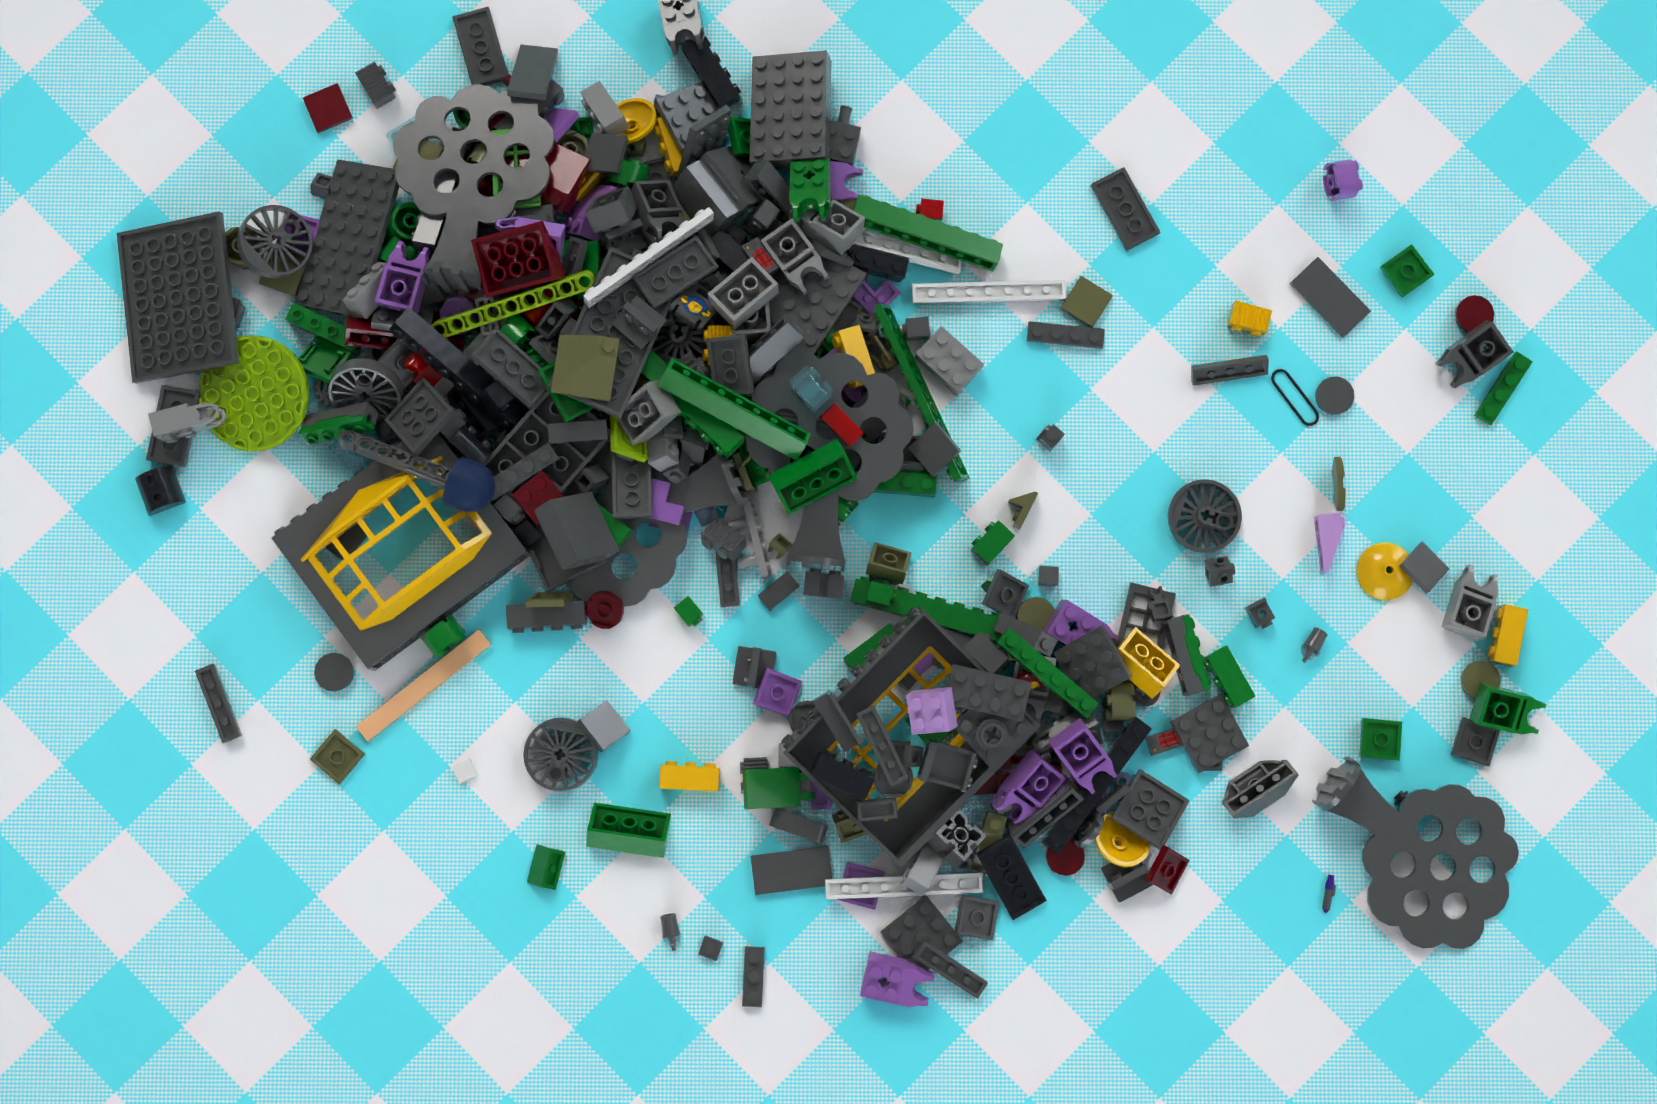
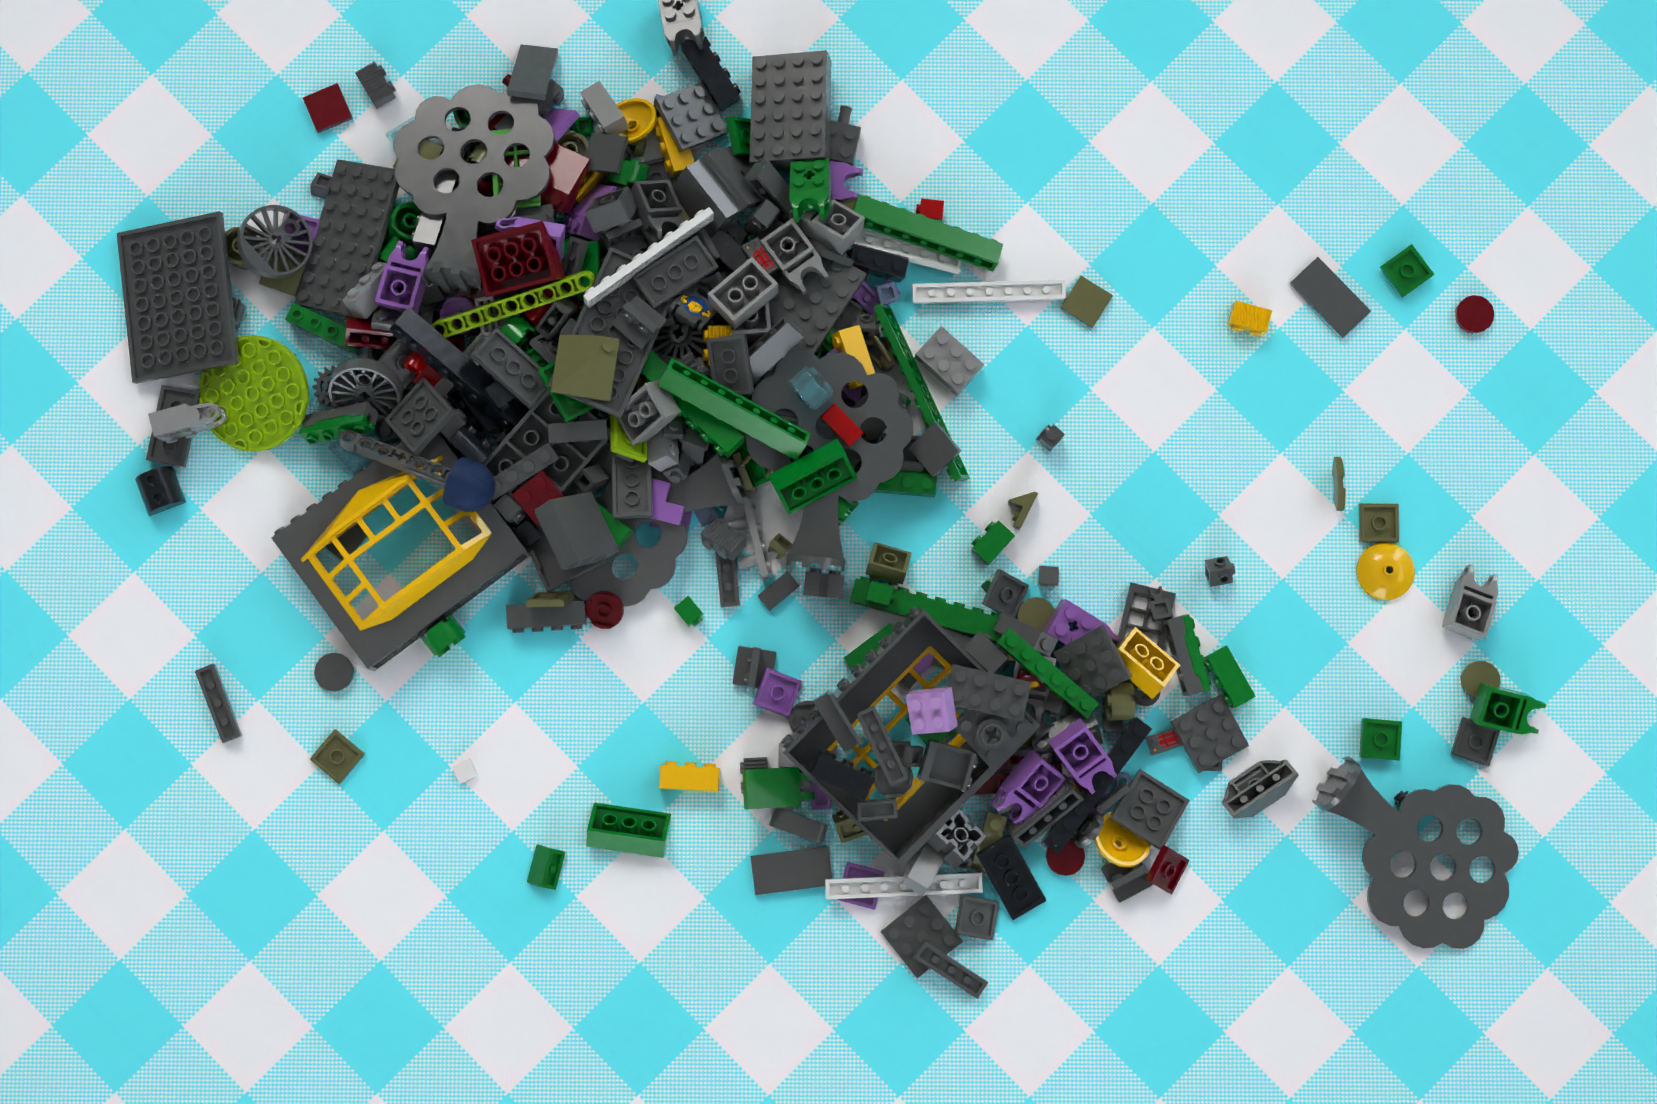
(321, 360): green container -> none
(423, 685): light nougat tile -> none
(480, 46): dark grey tile -> none
(565, 725): dark grey piece -> none
(604, 726): tile -> none
(670, 930): dark grey piece -> none
(705, 136): dark grey plate -> none
(710, 948): dark grey plate -> none
(753, 976): dark grey plate -> none
(887, 293): none -> sand blue plate
(899, 981): medium lavender brick -> none
(916, 328): dark grey brick -> none
(1065, 335): dark grey plate -> none
(1125, 209): dark grey tile -> none
(1210, 523): dark grey piece -> none
(1229, 370): dark grey plate -> none
(1253, 612): dark grey brick -> none
(1301, 392): black piece -> none
(1313, 644): dark grey piece -> none
(1328, 535): lavender slope -> none
(1329, 892): piece -> none
(1334, 395): dark grey tile -> none
(1342, 179): medium lavender brick -> none
(1378, 523): none -> olive tile
(1424, 567): dark grey tile -> none
(1469, 355): dark grey brick -> none
(1503, 388): green plate -> none
(1507, 635): yellow brick -> none

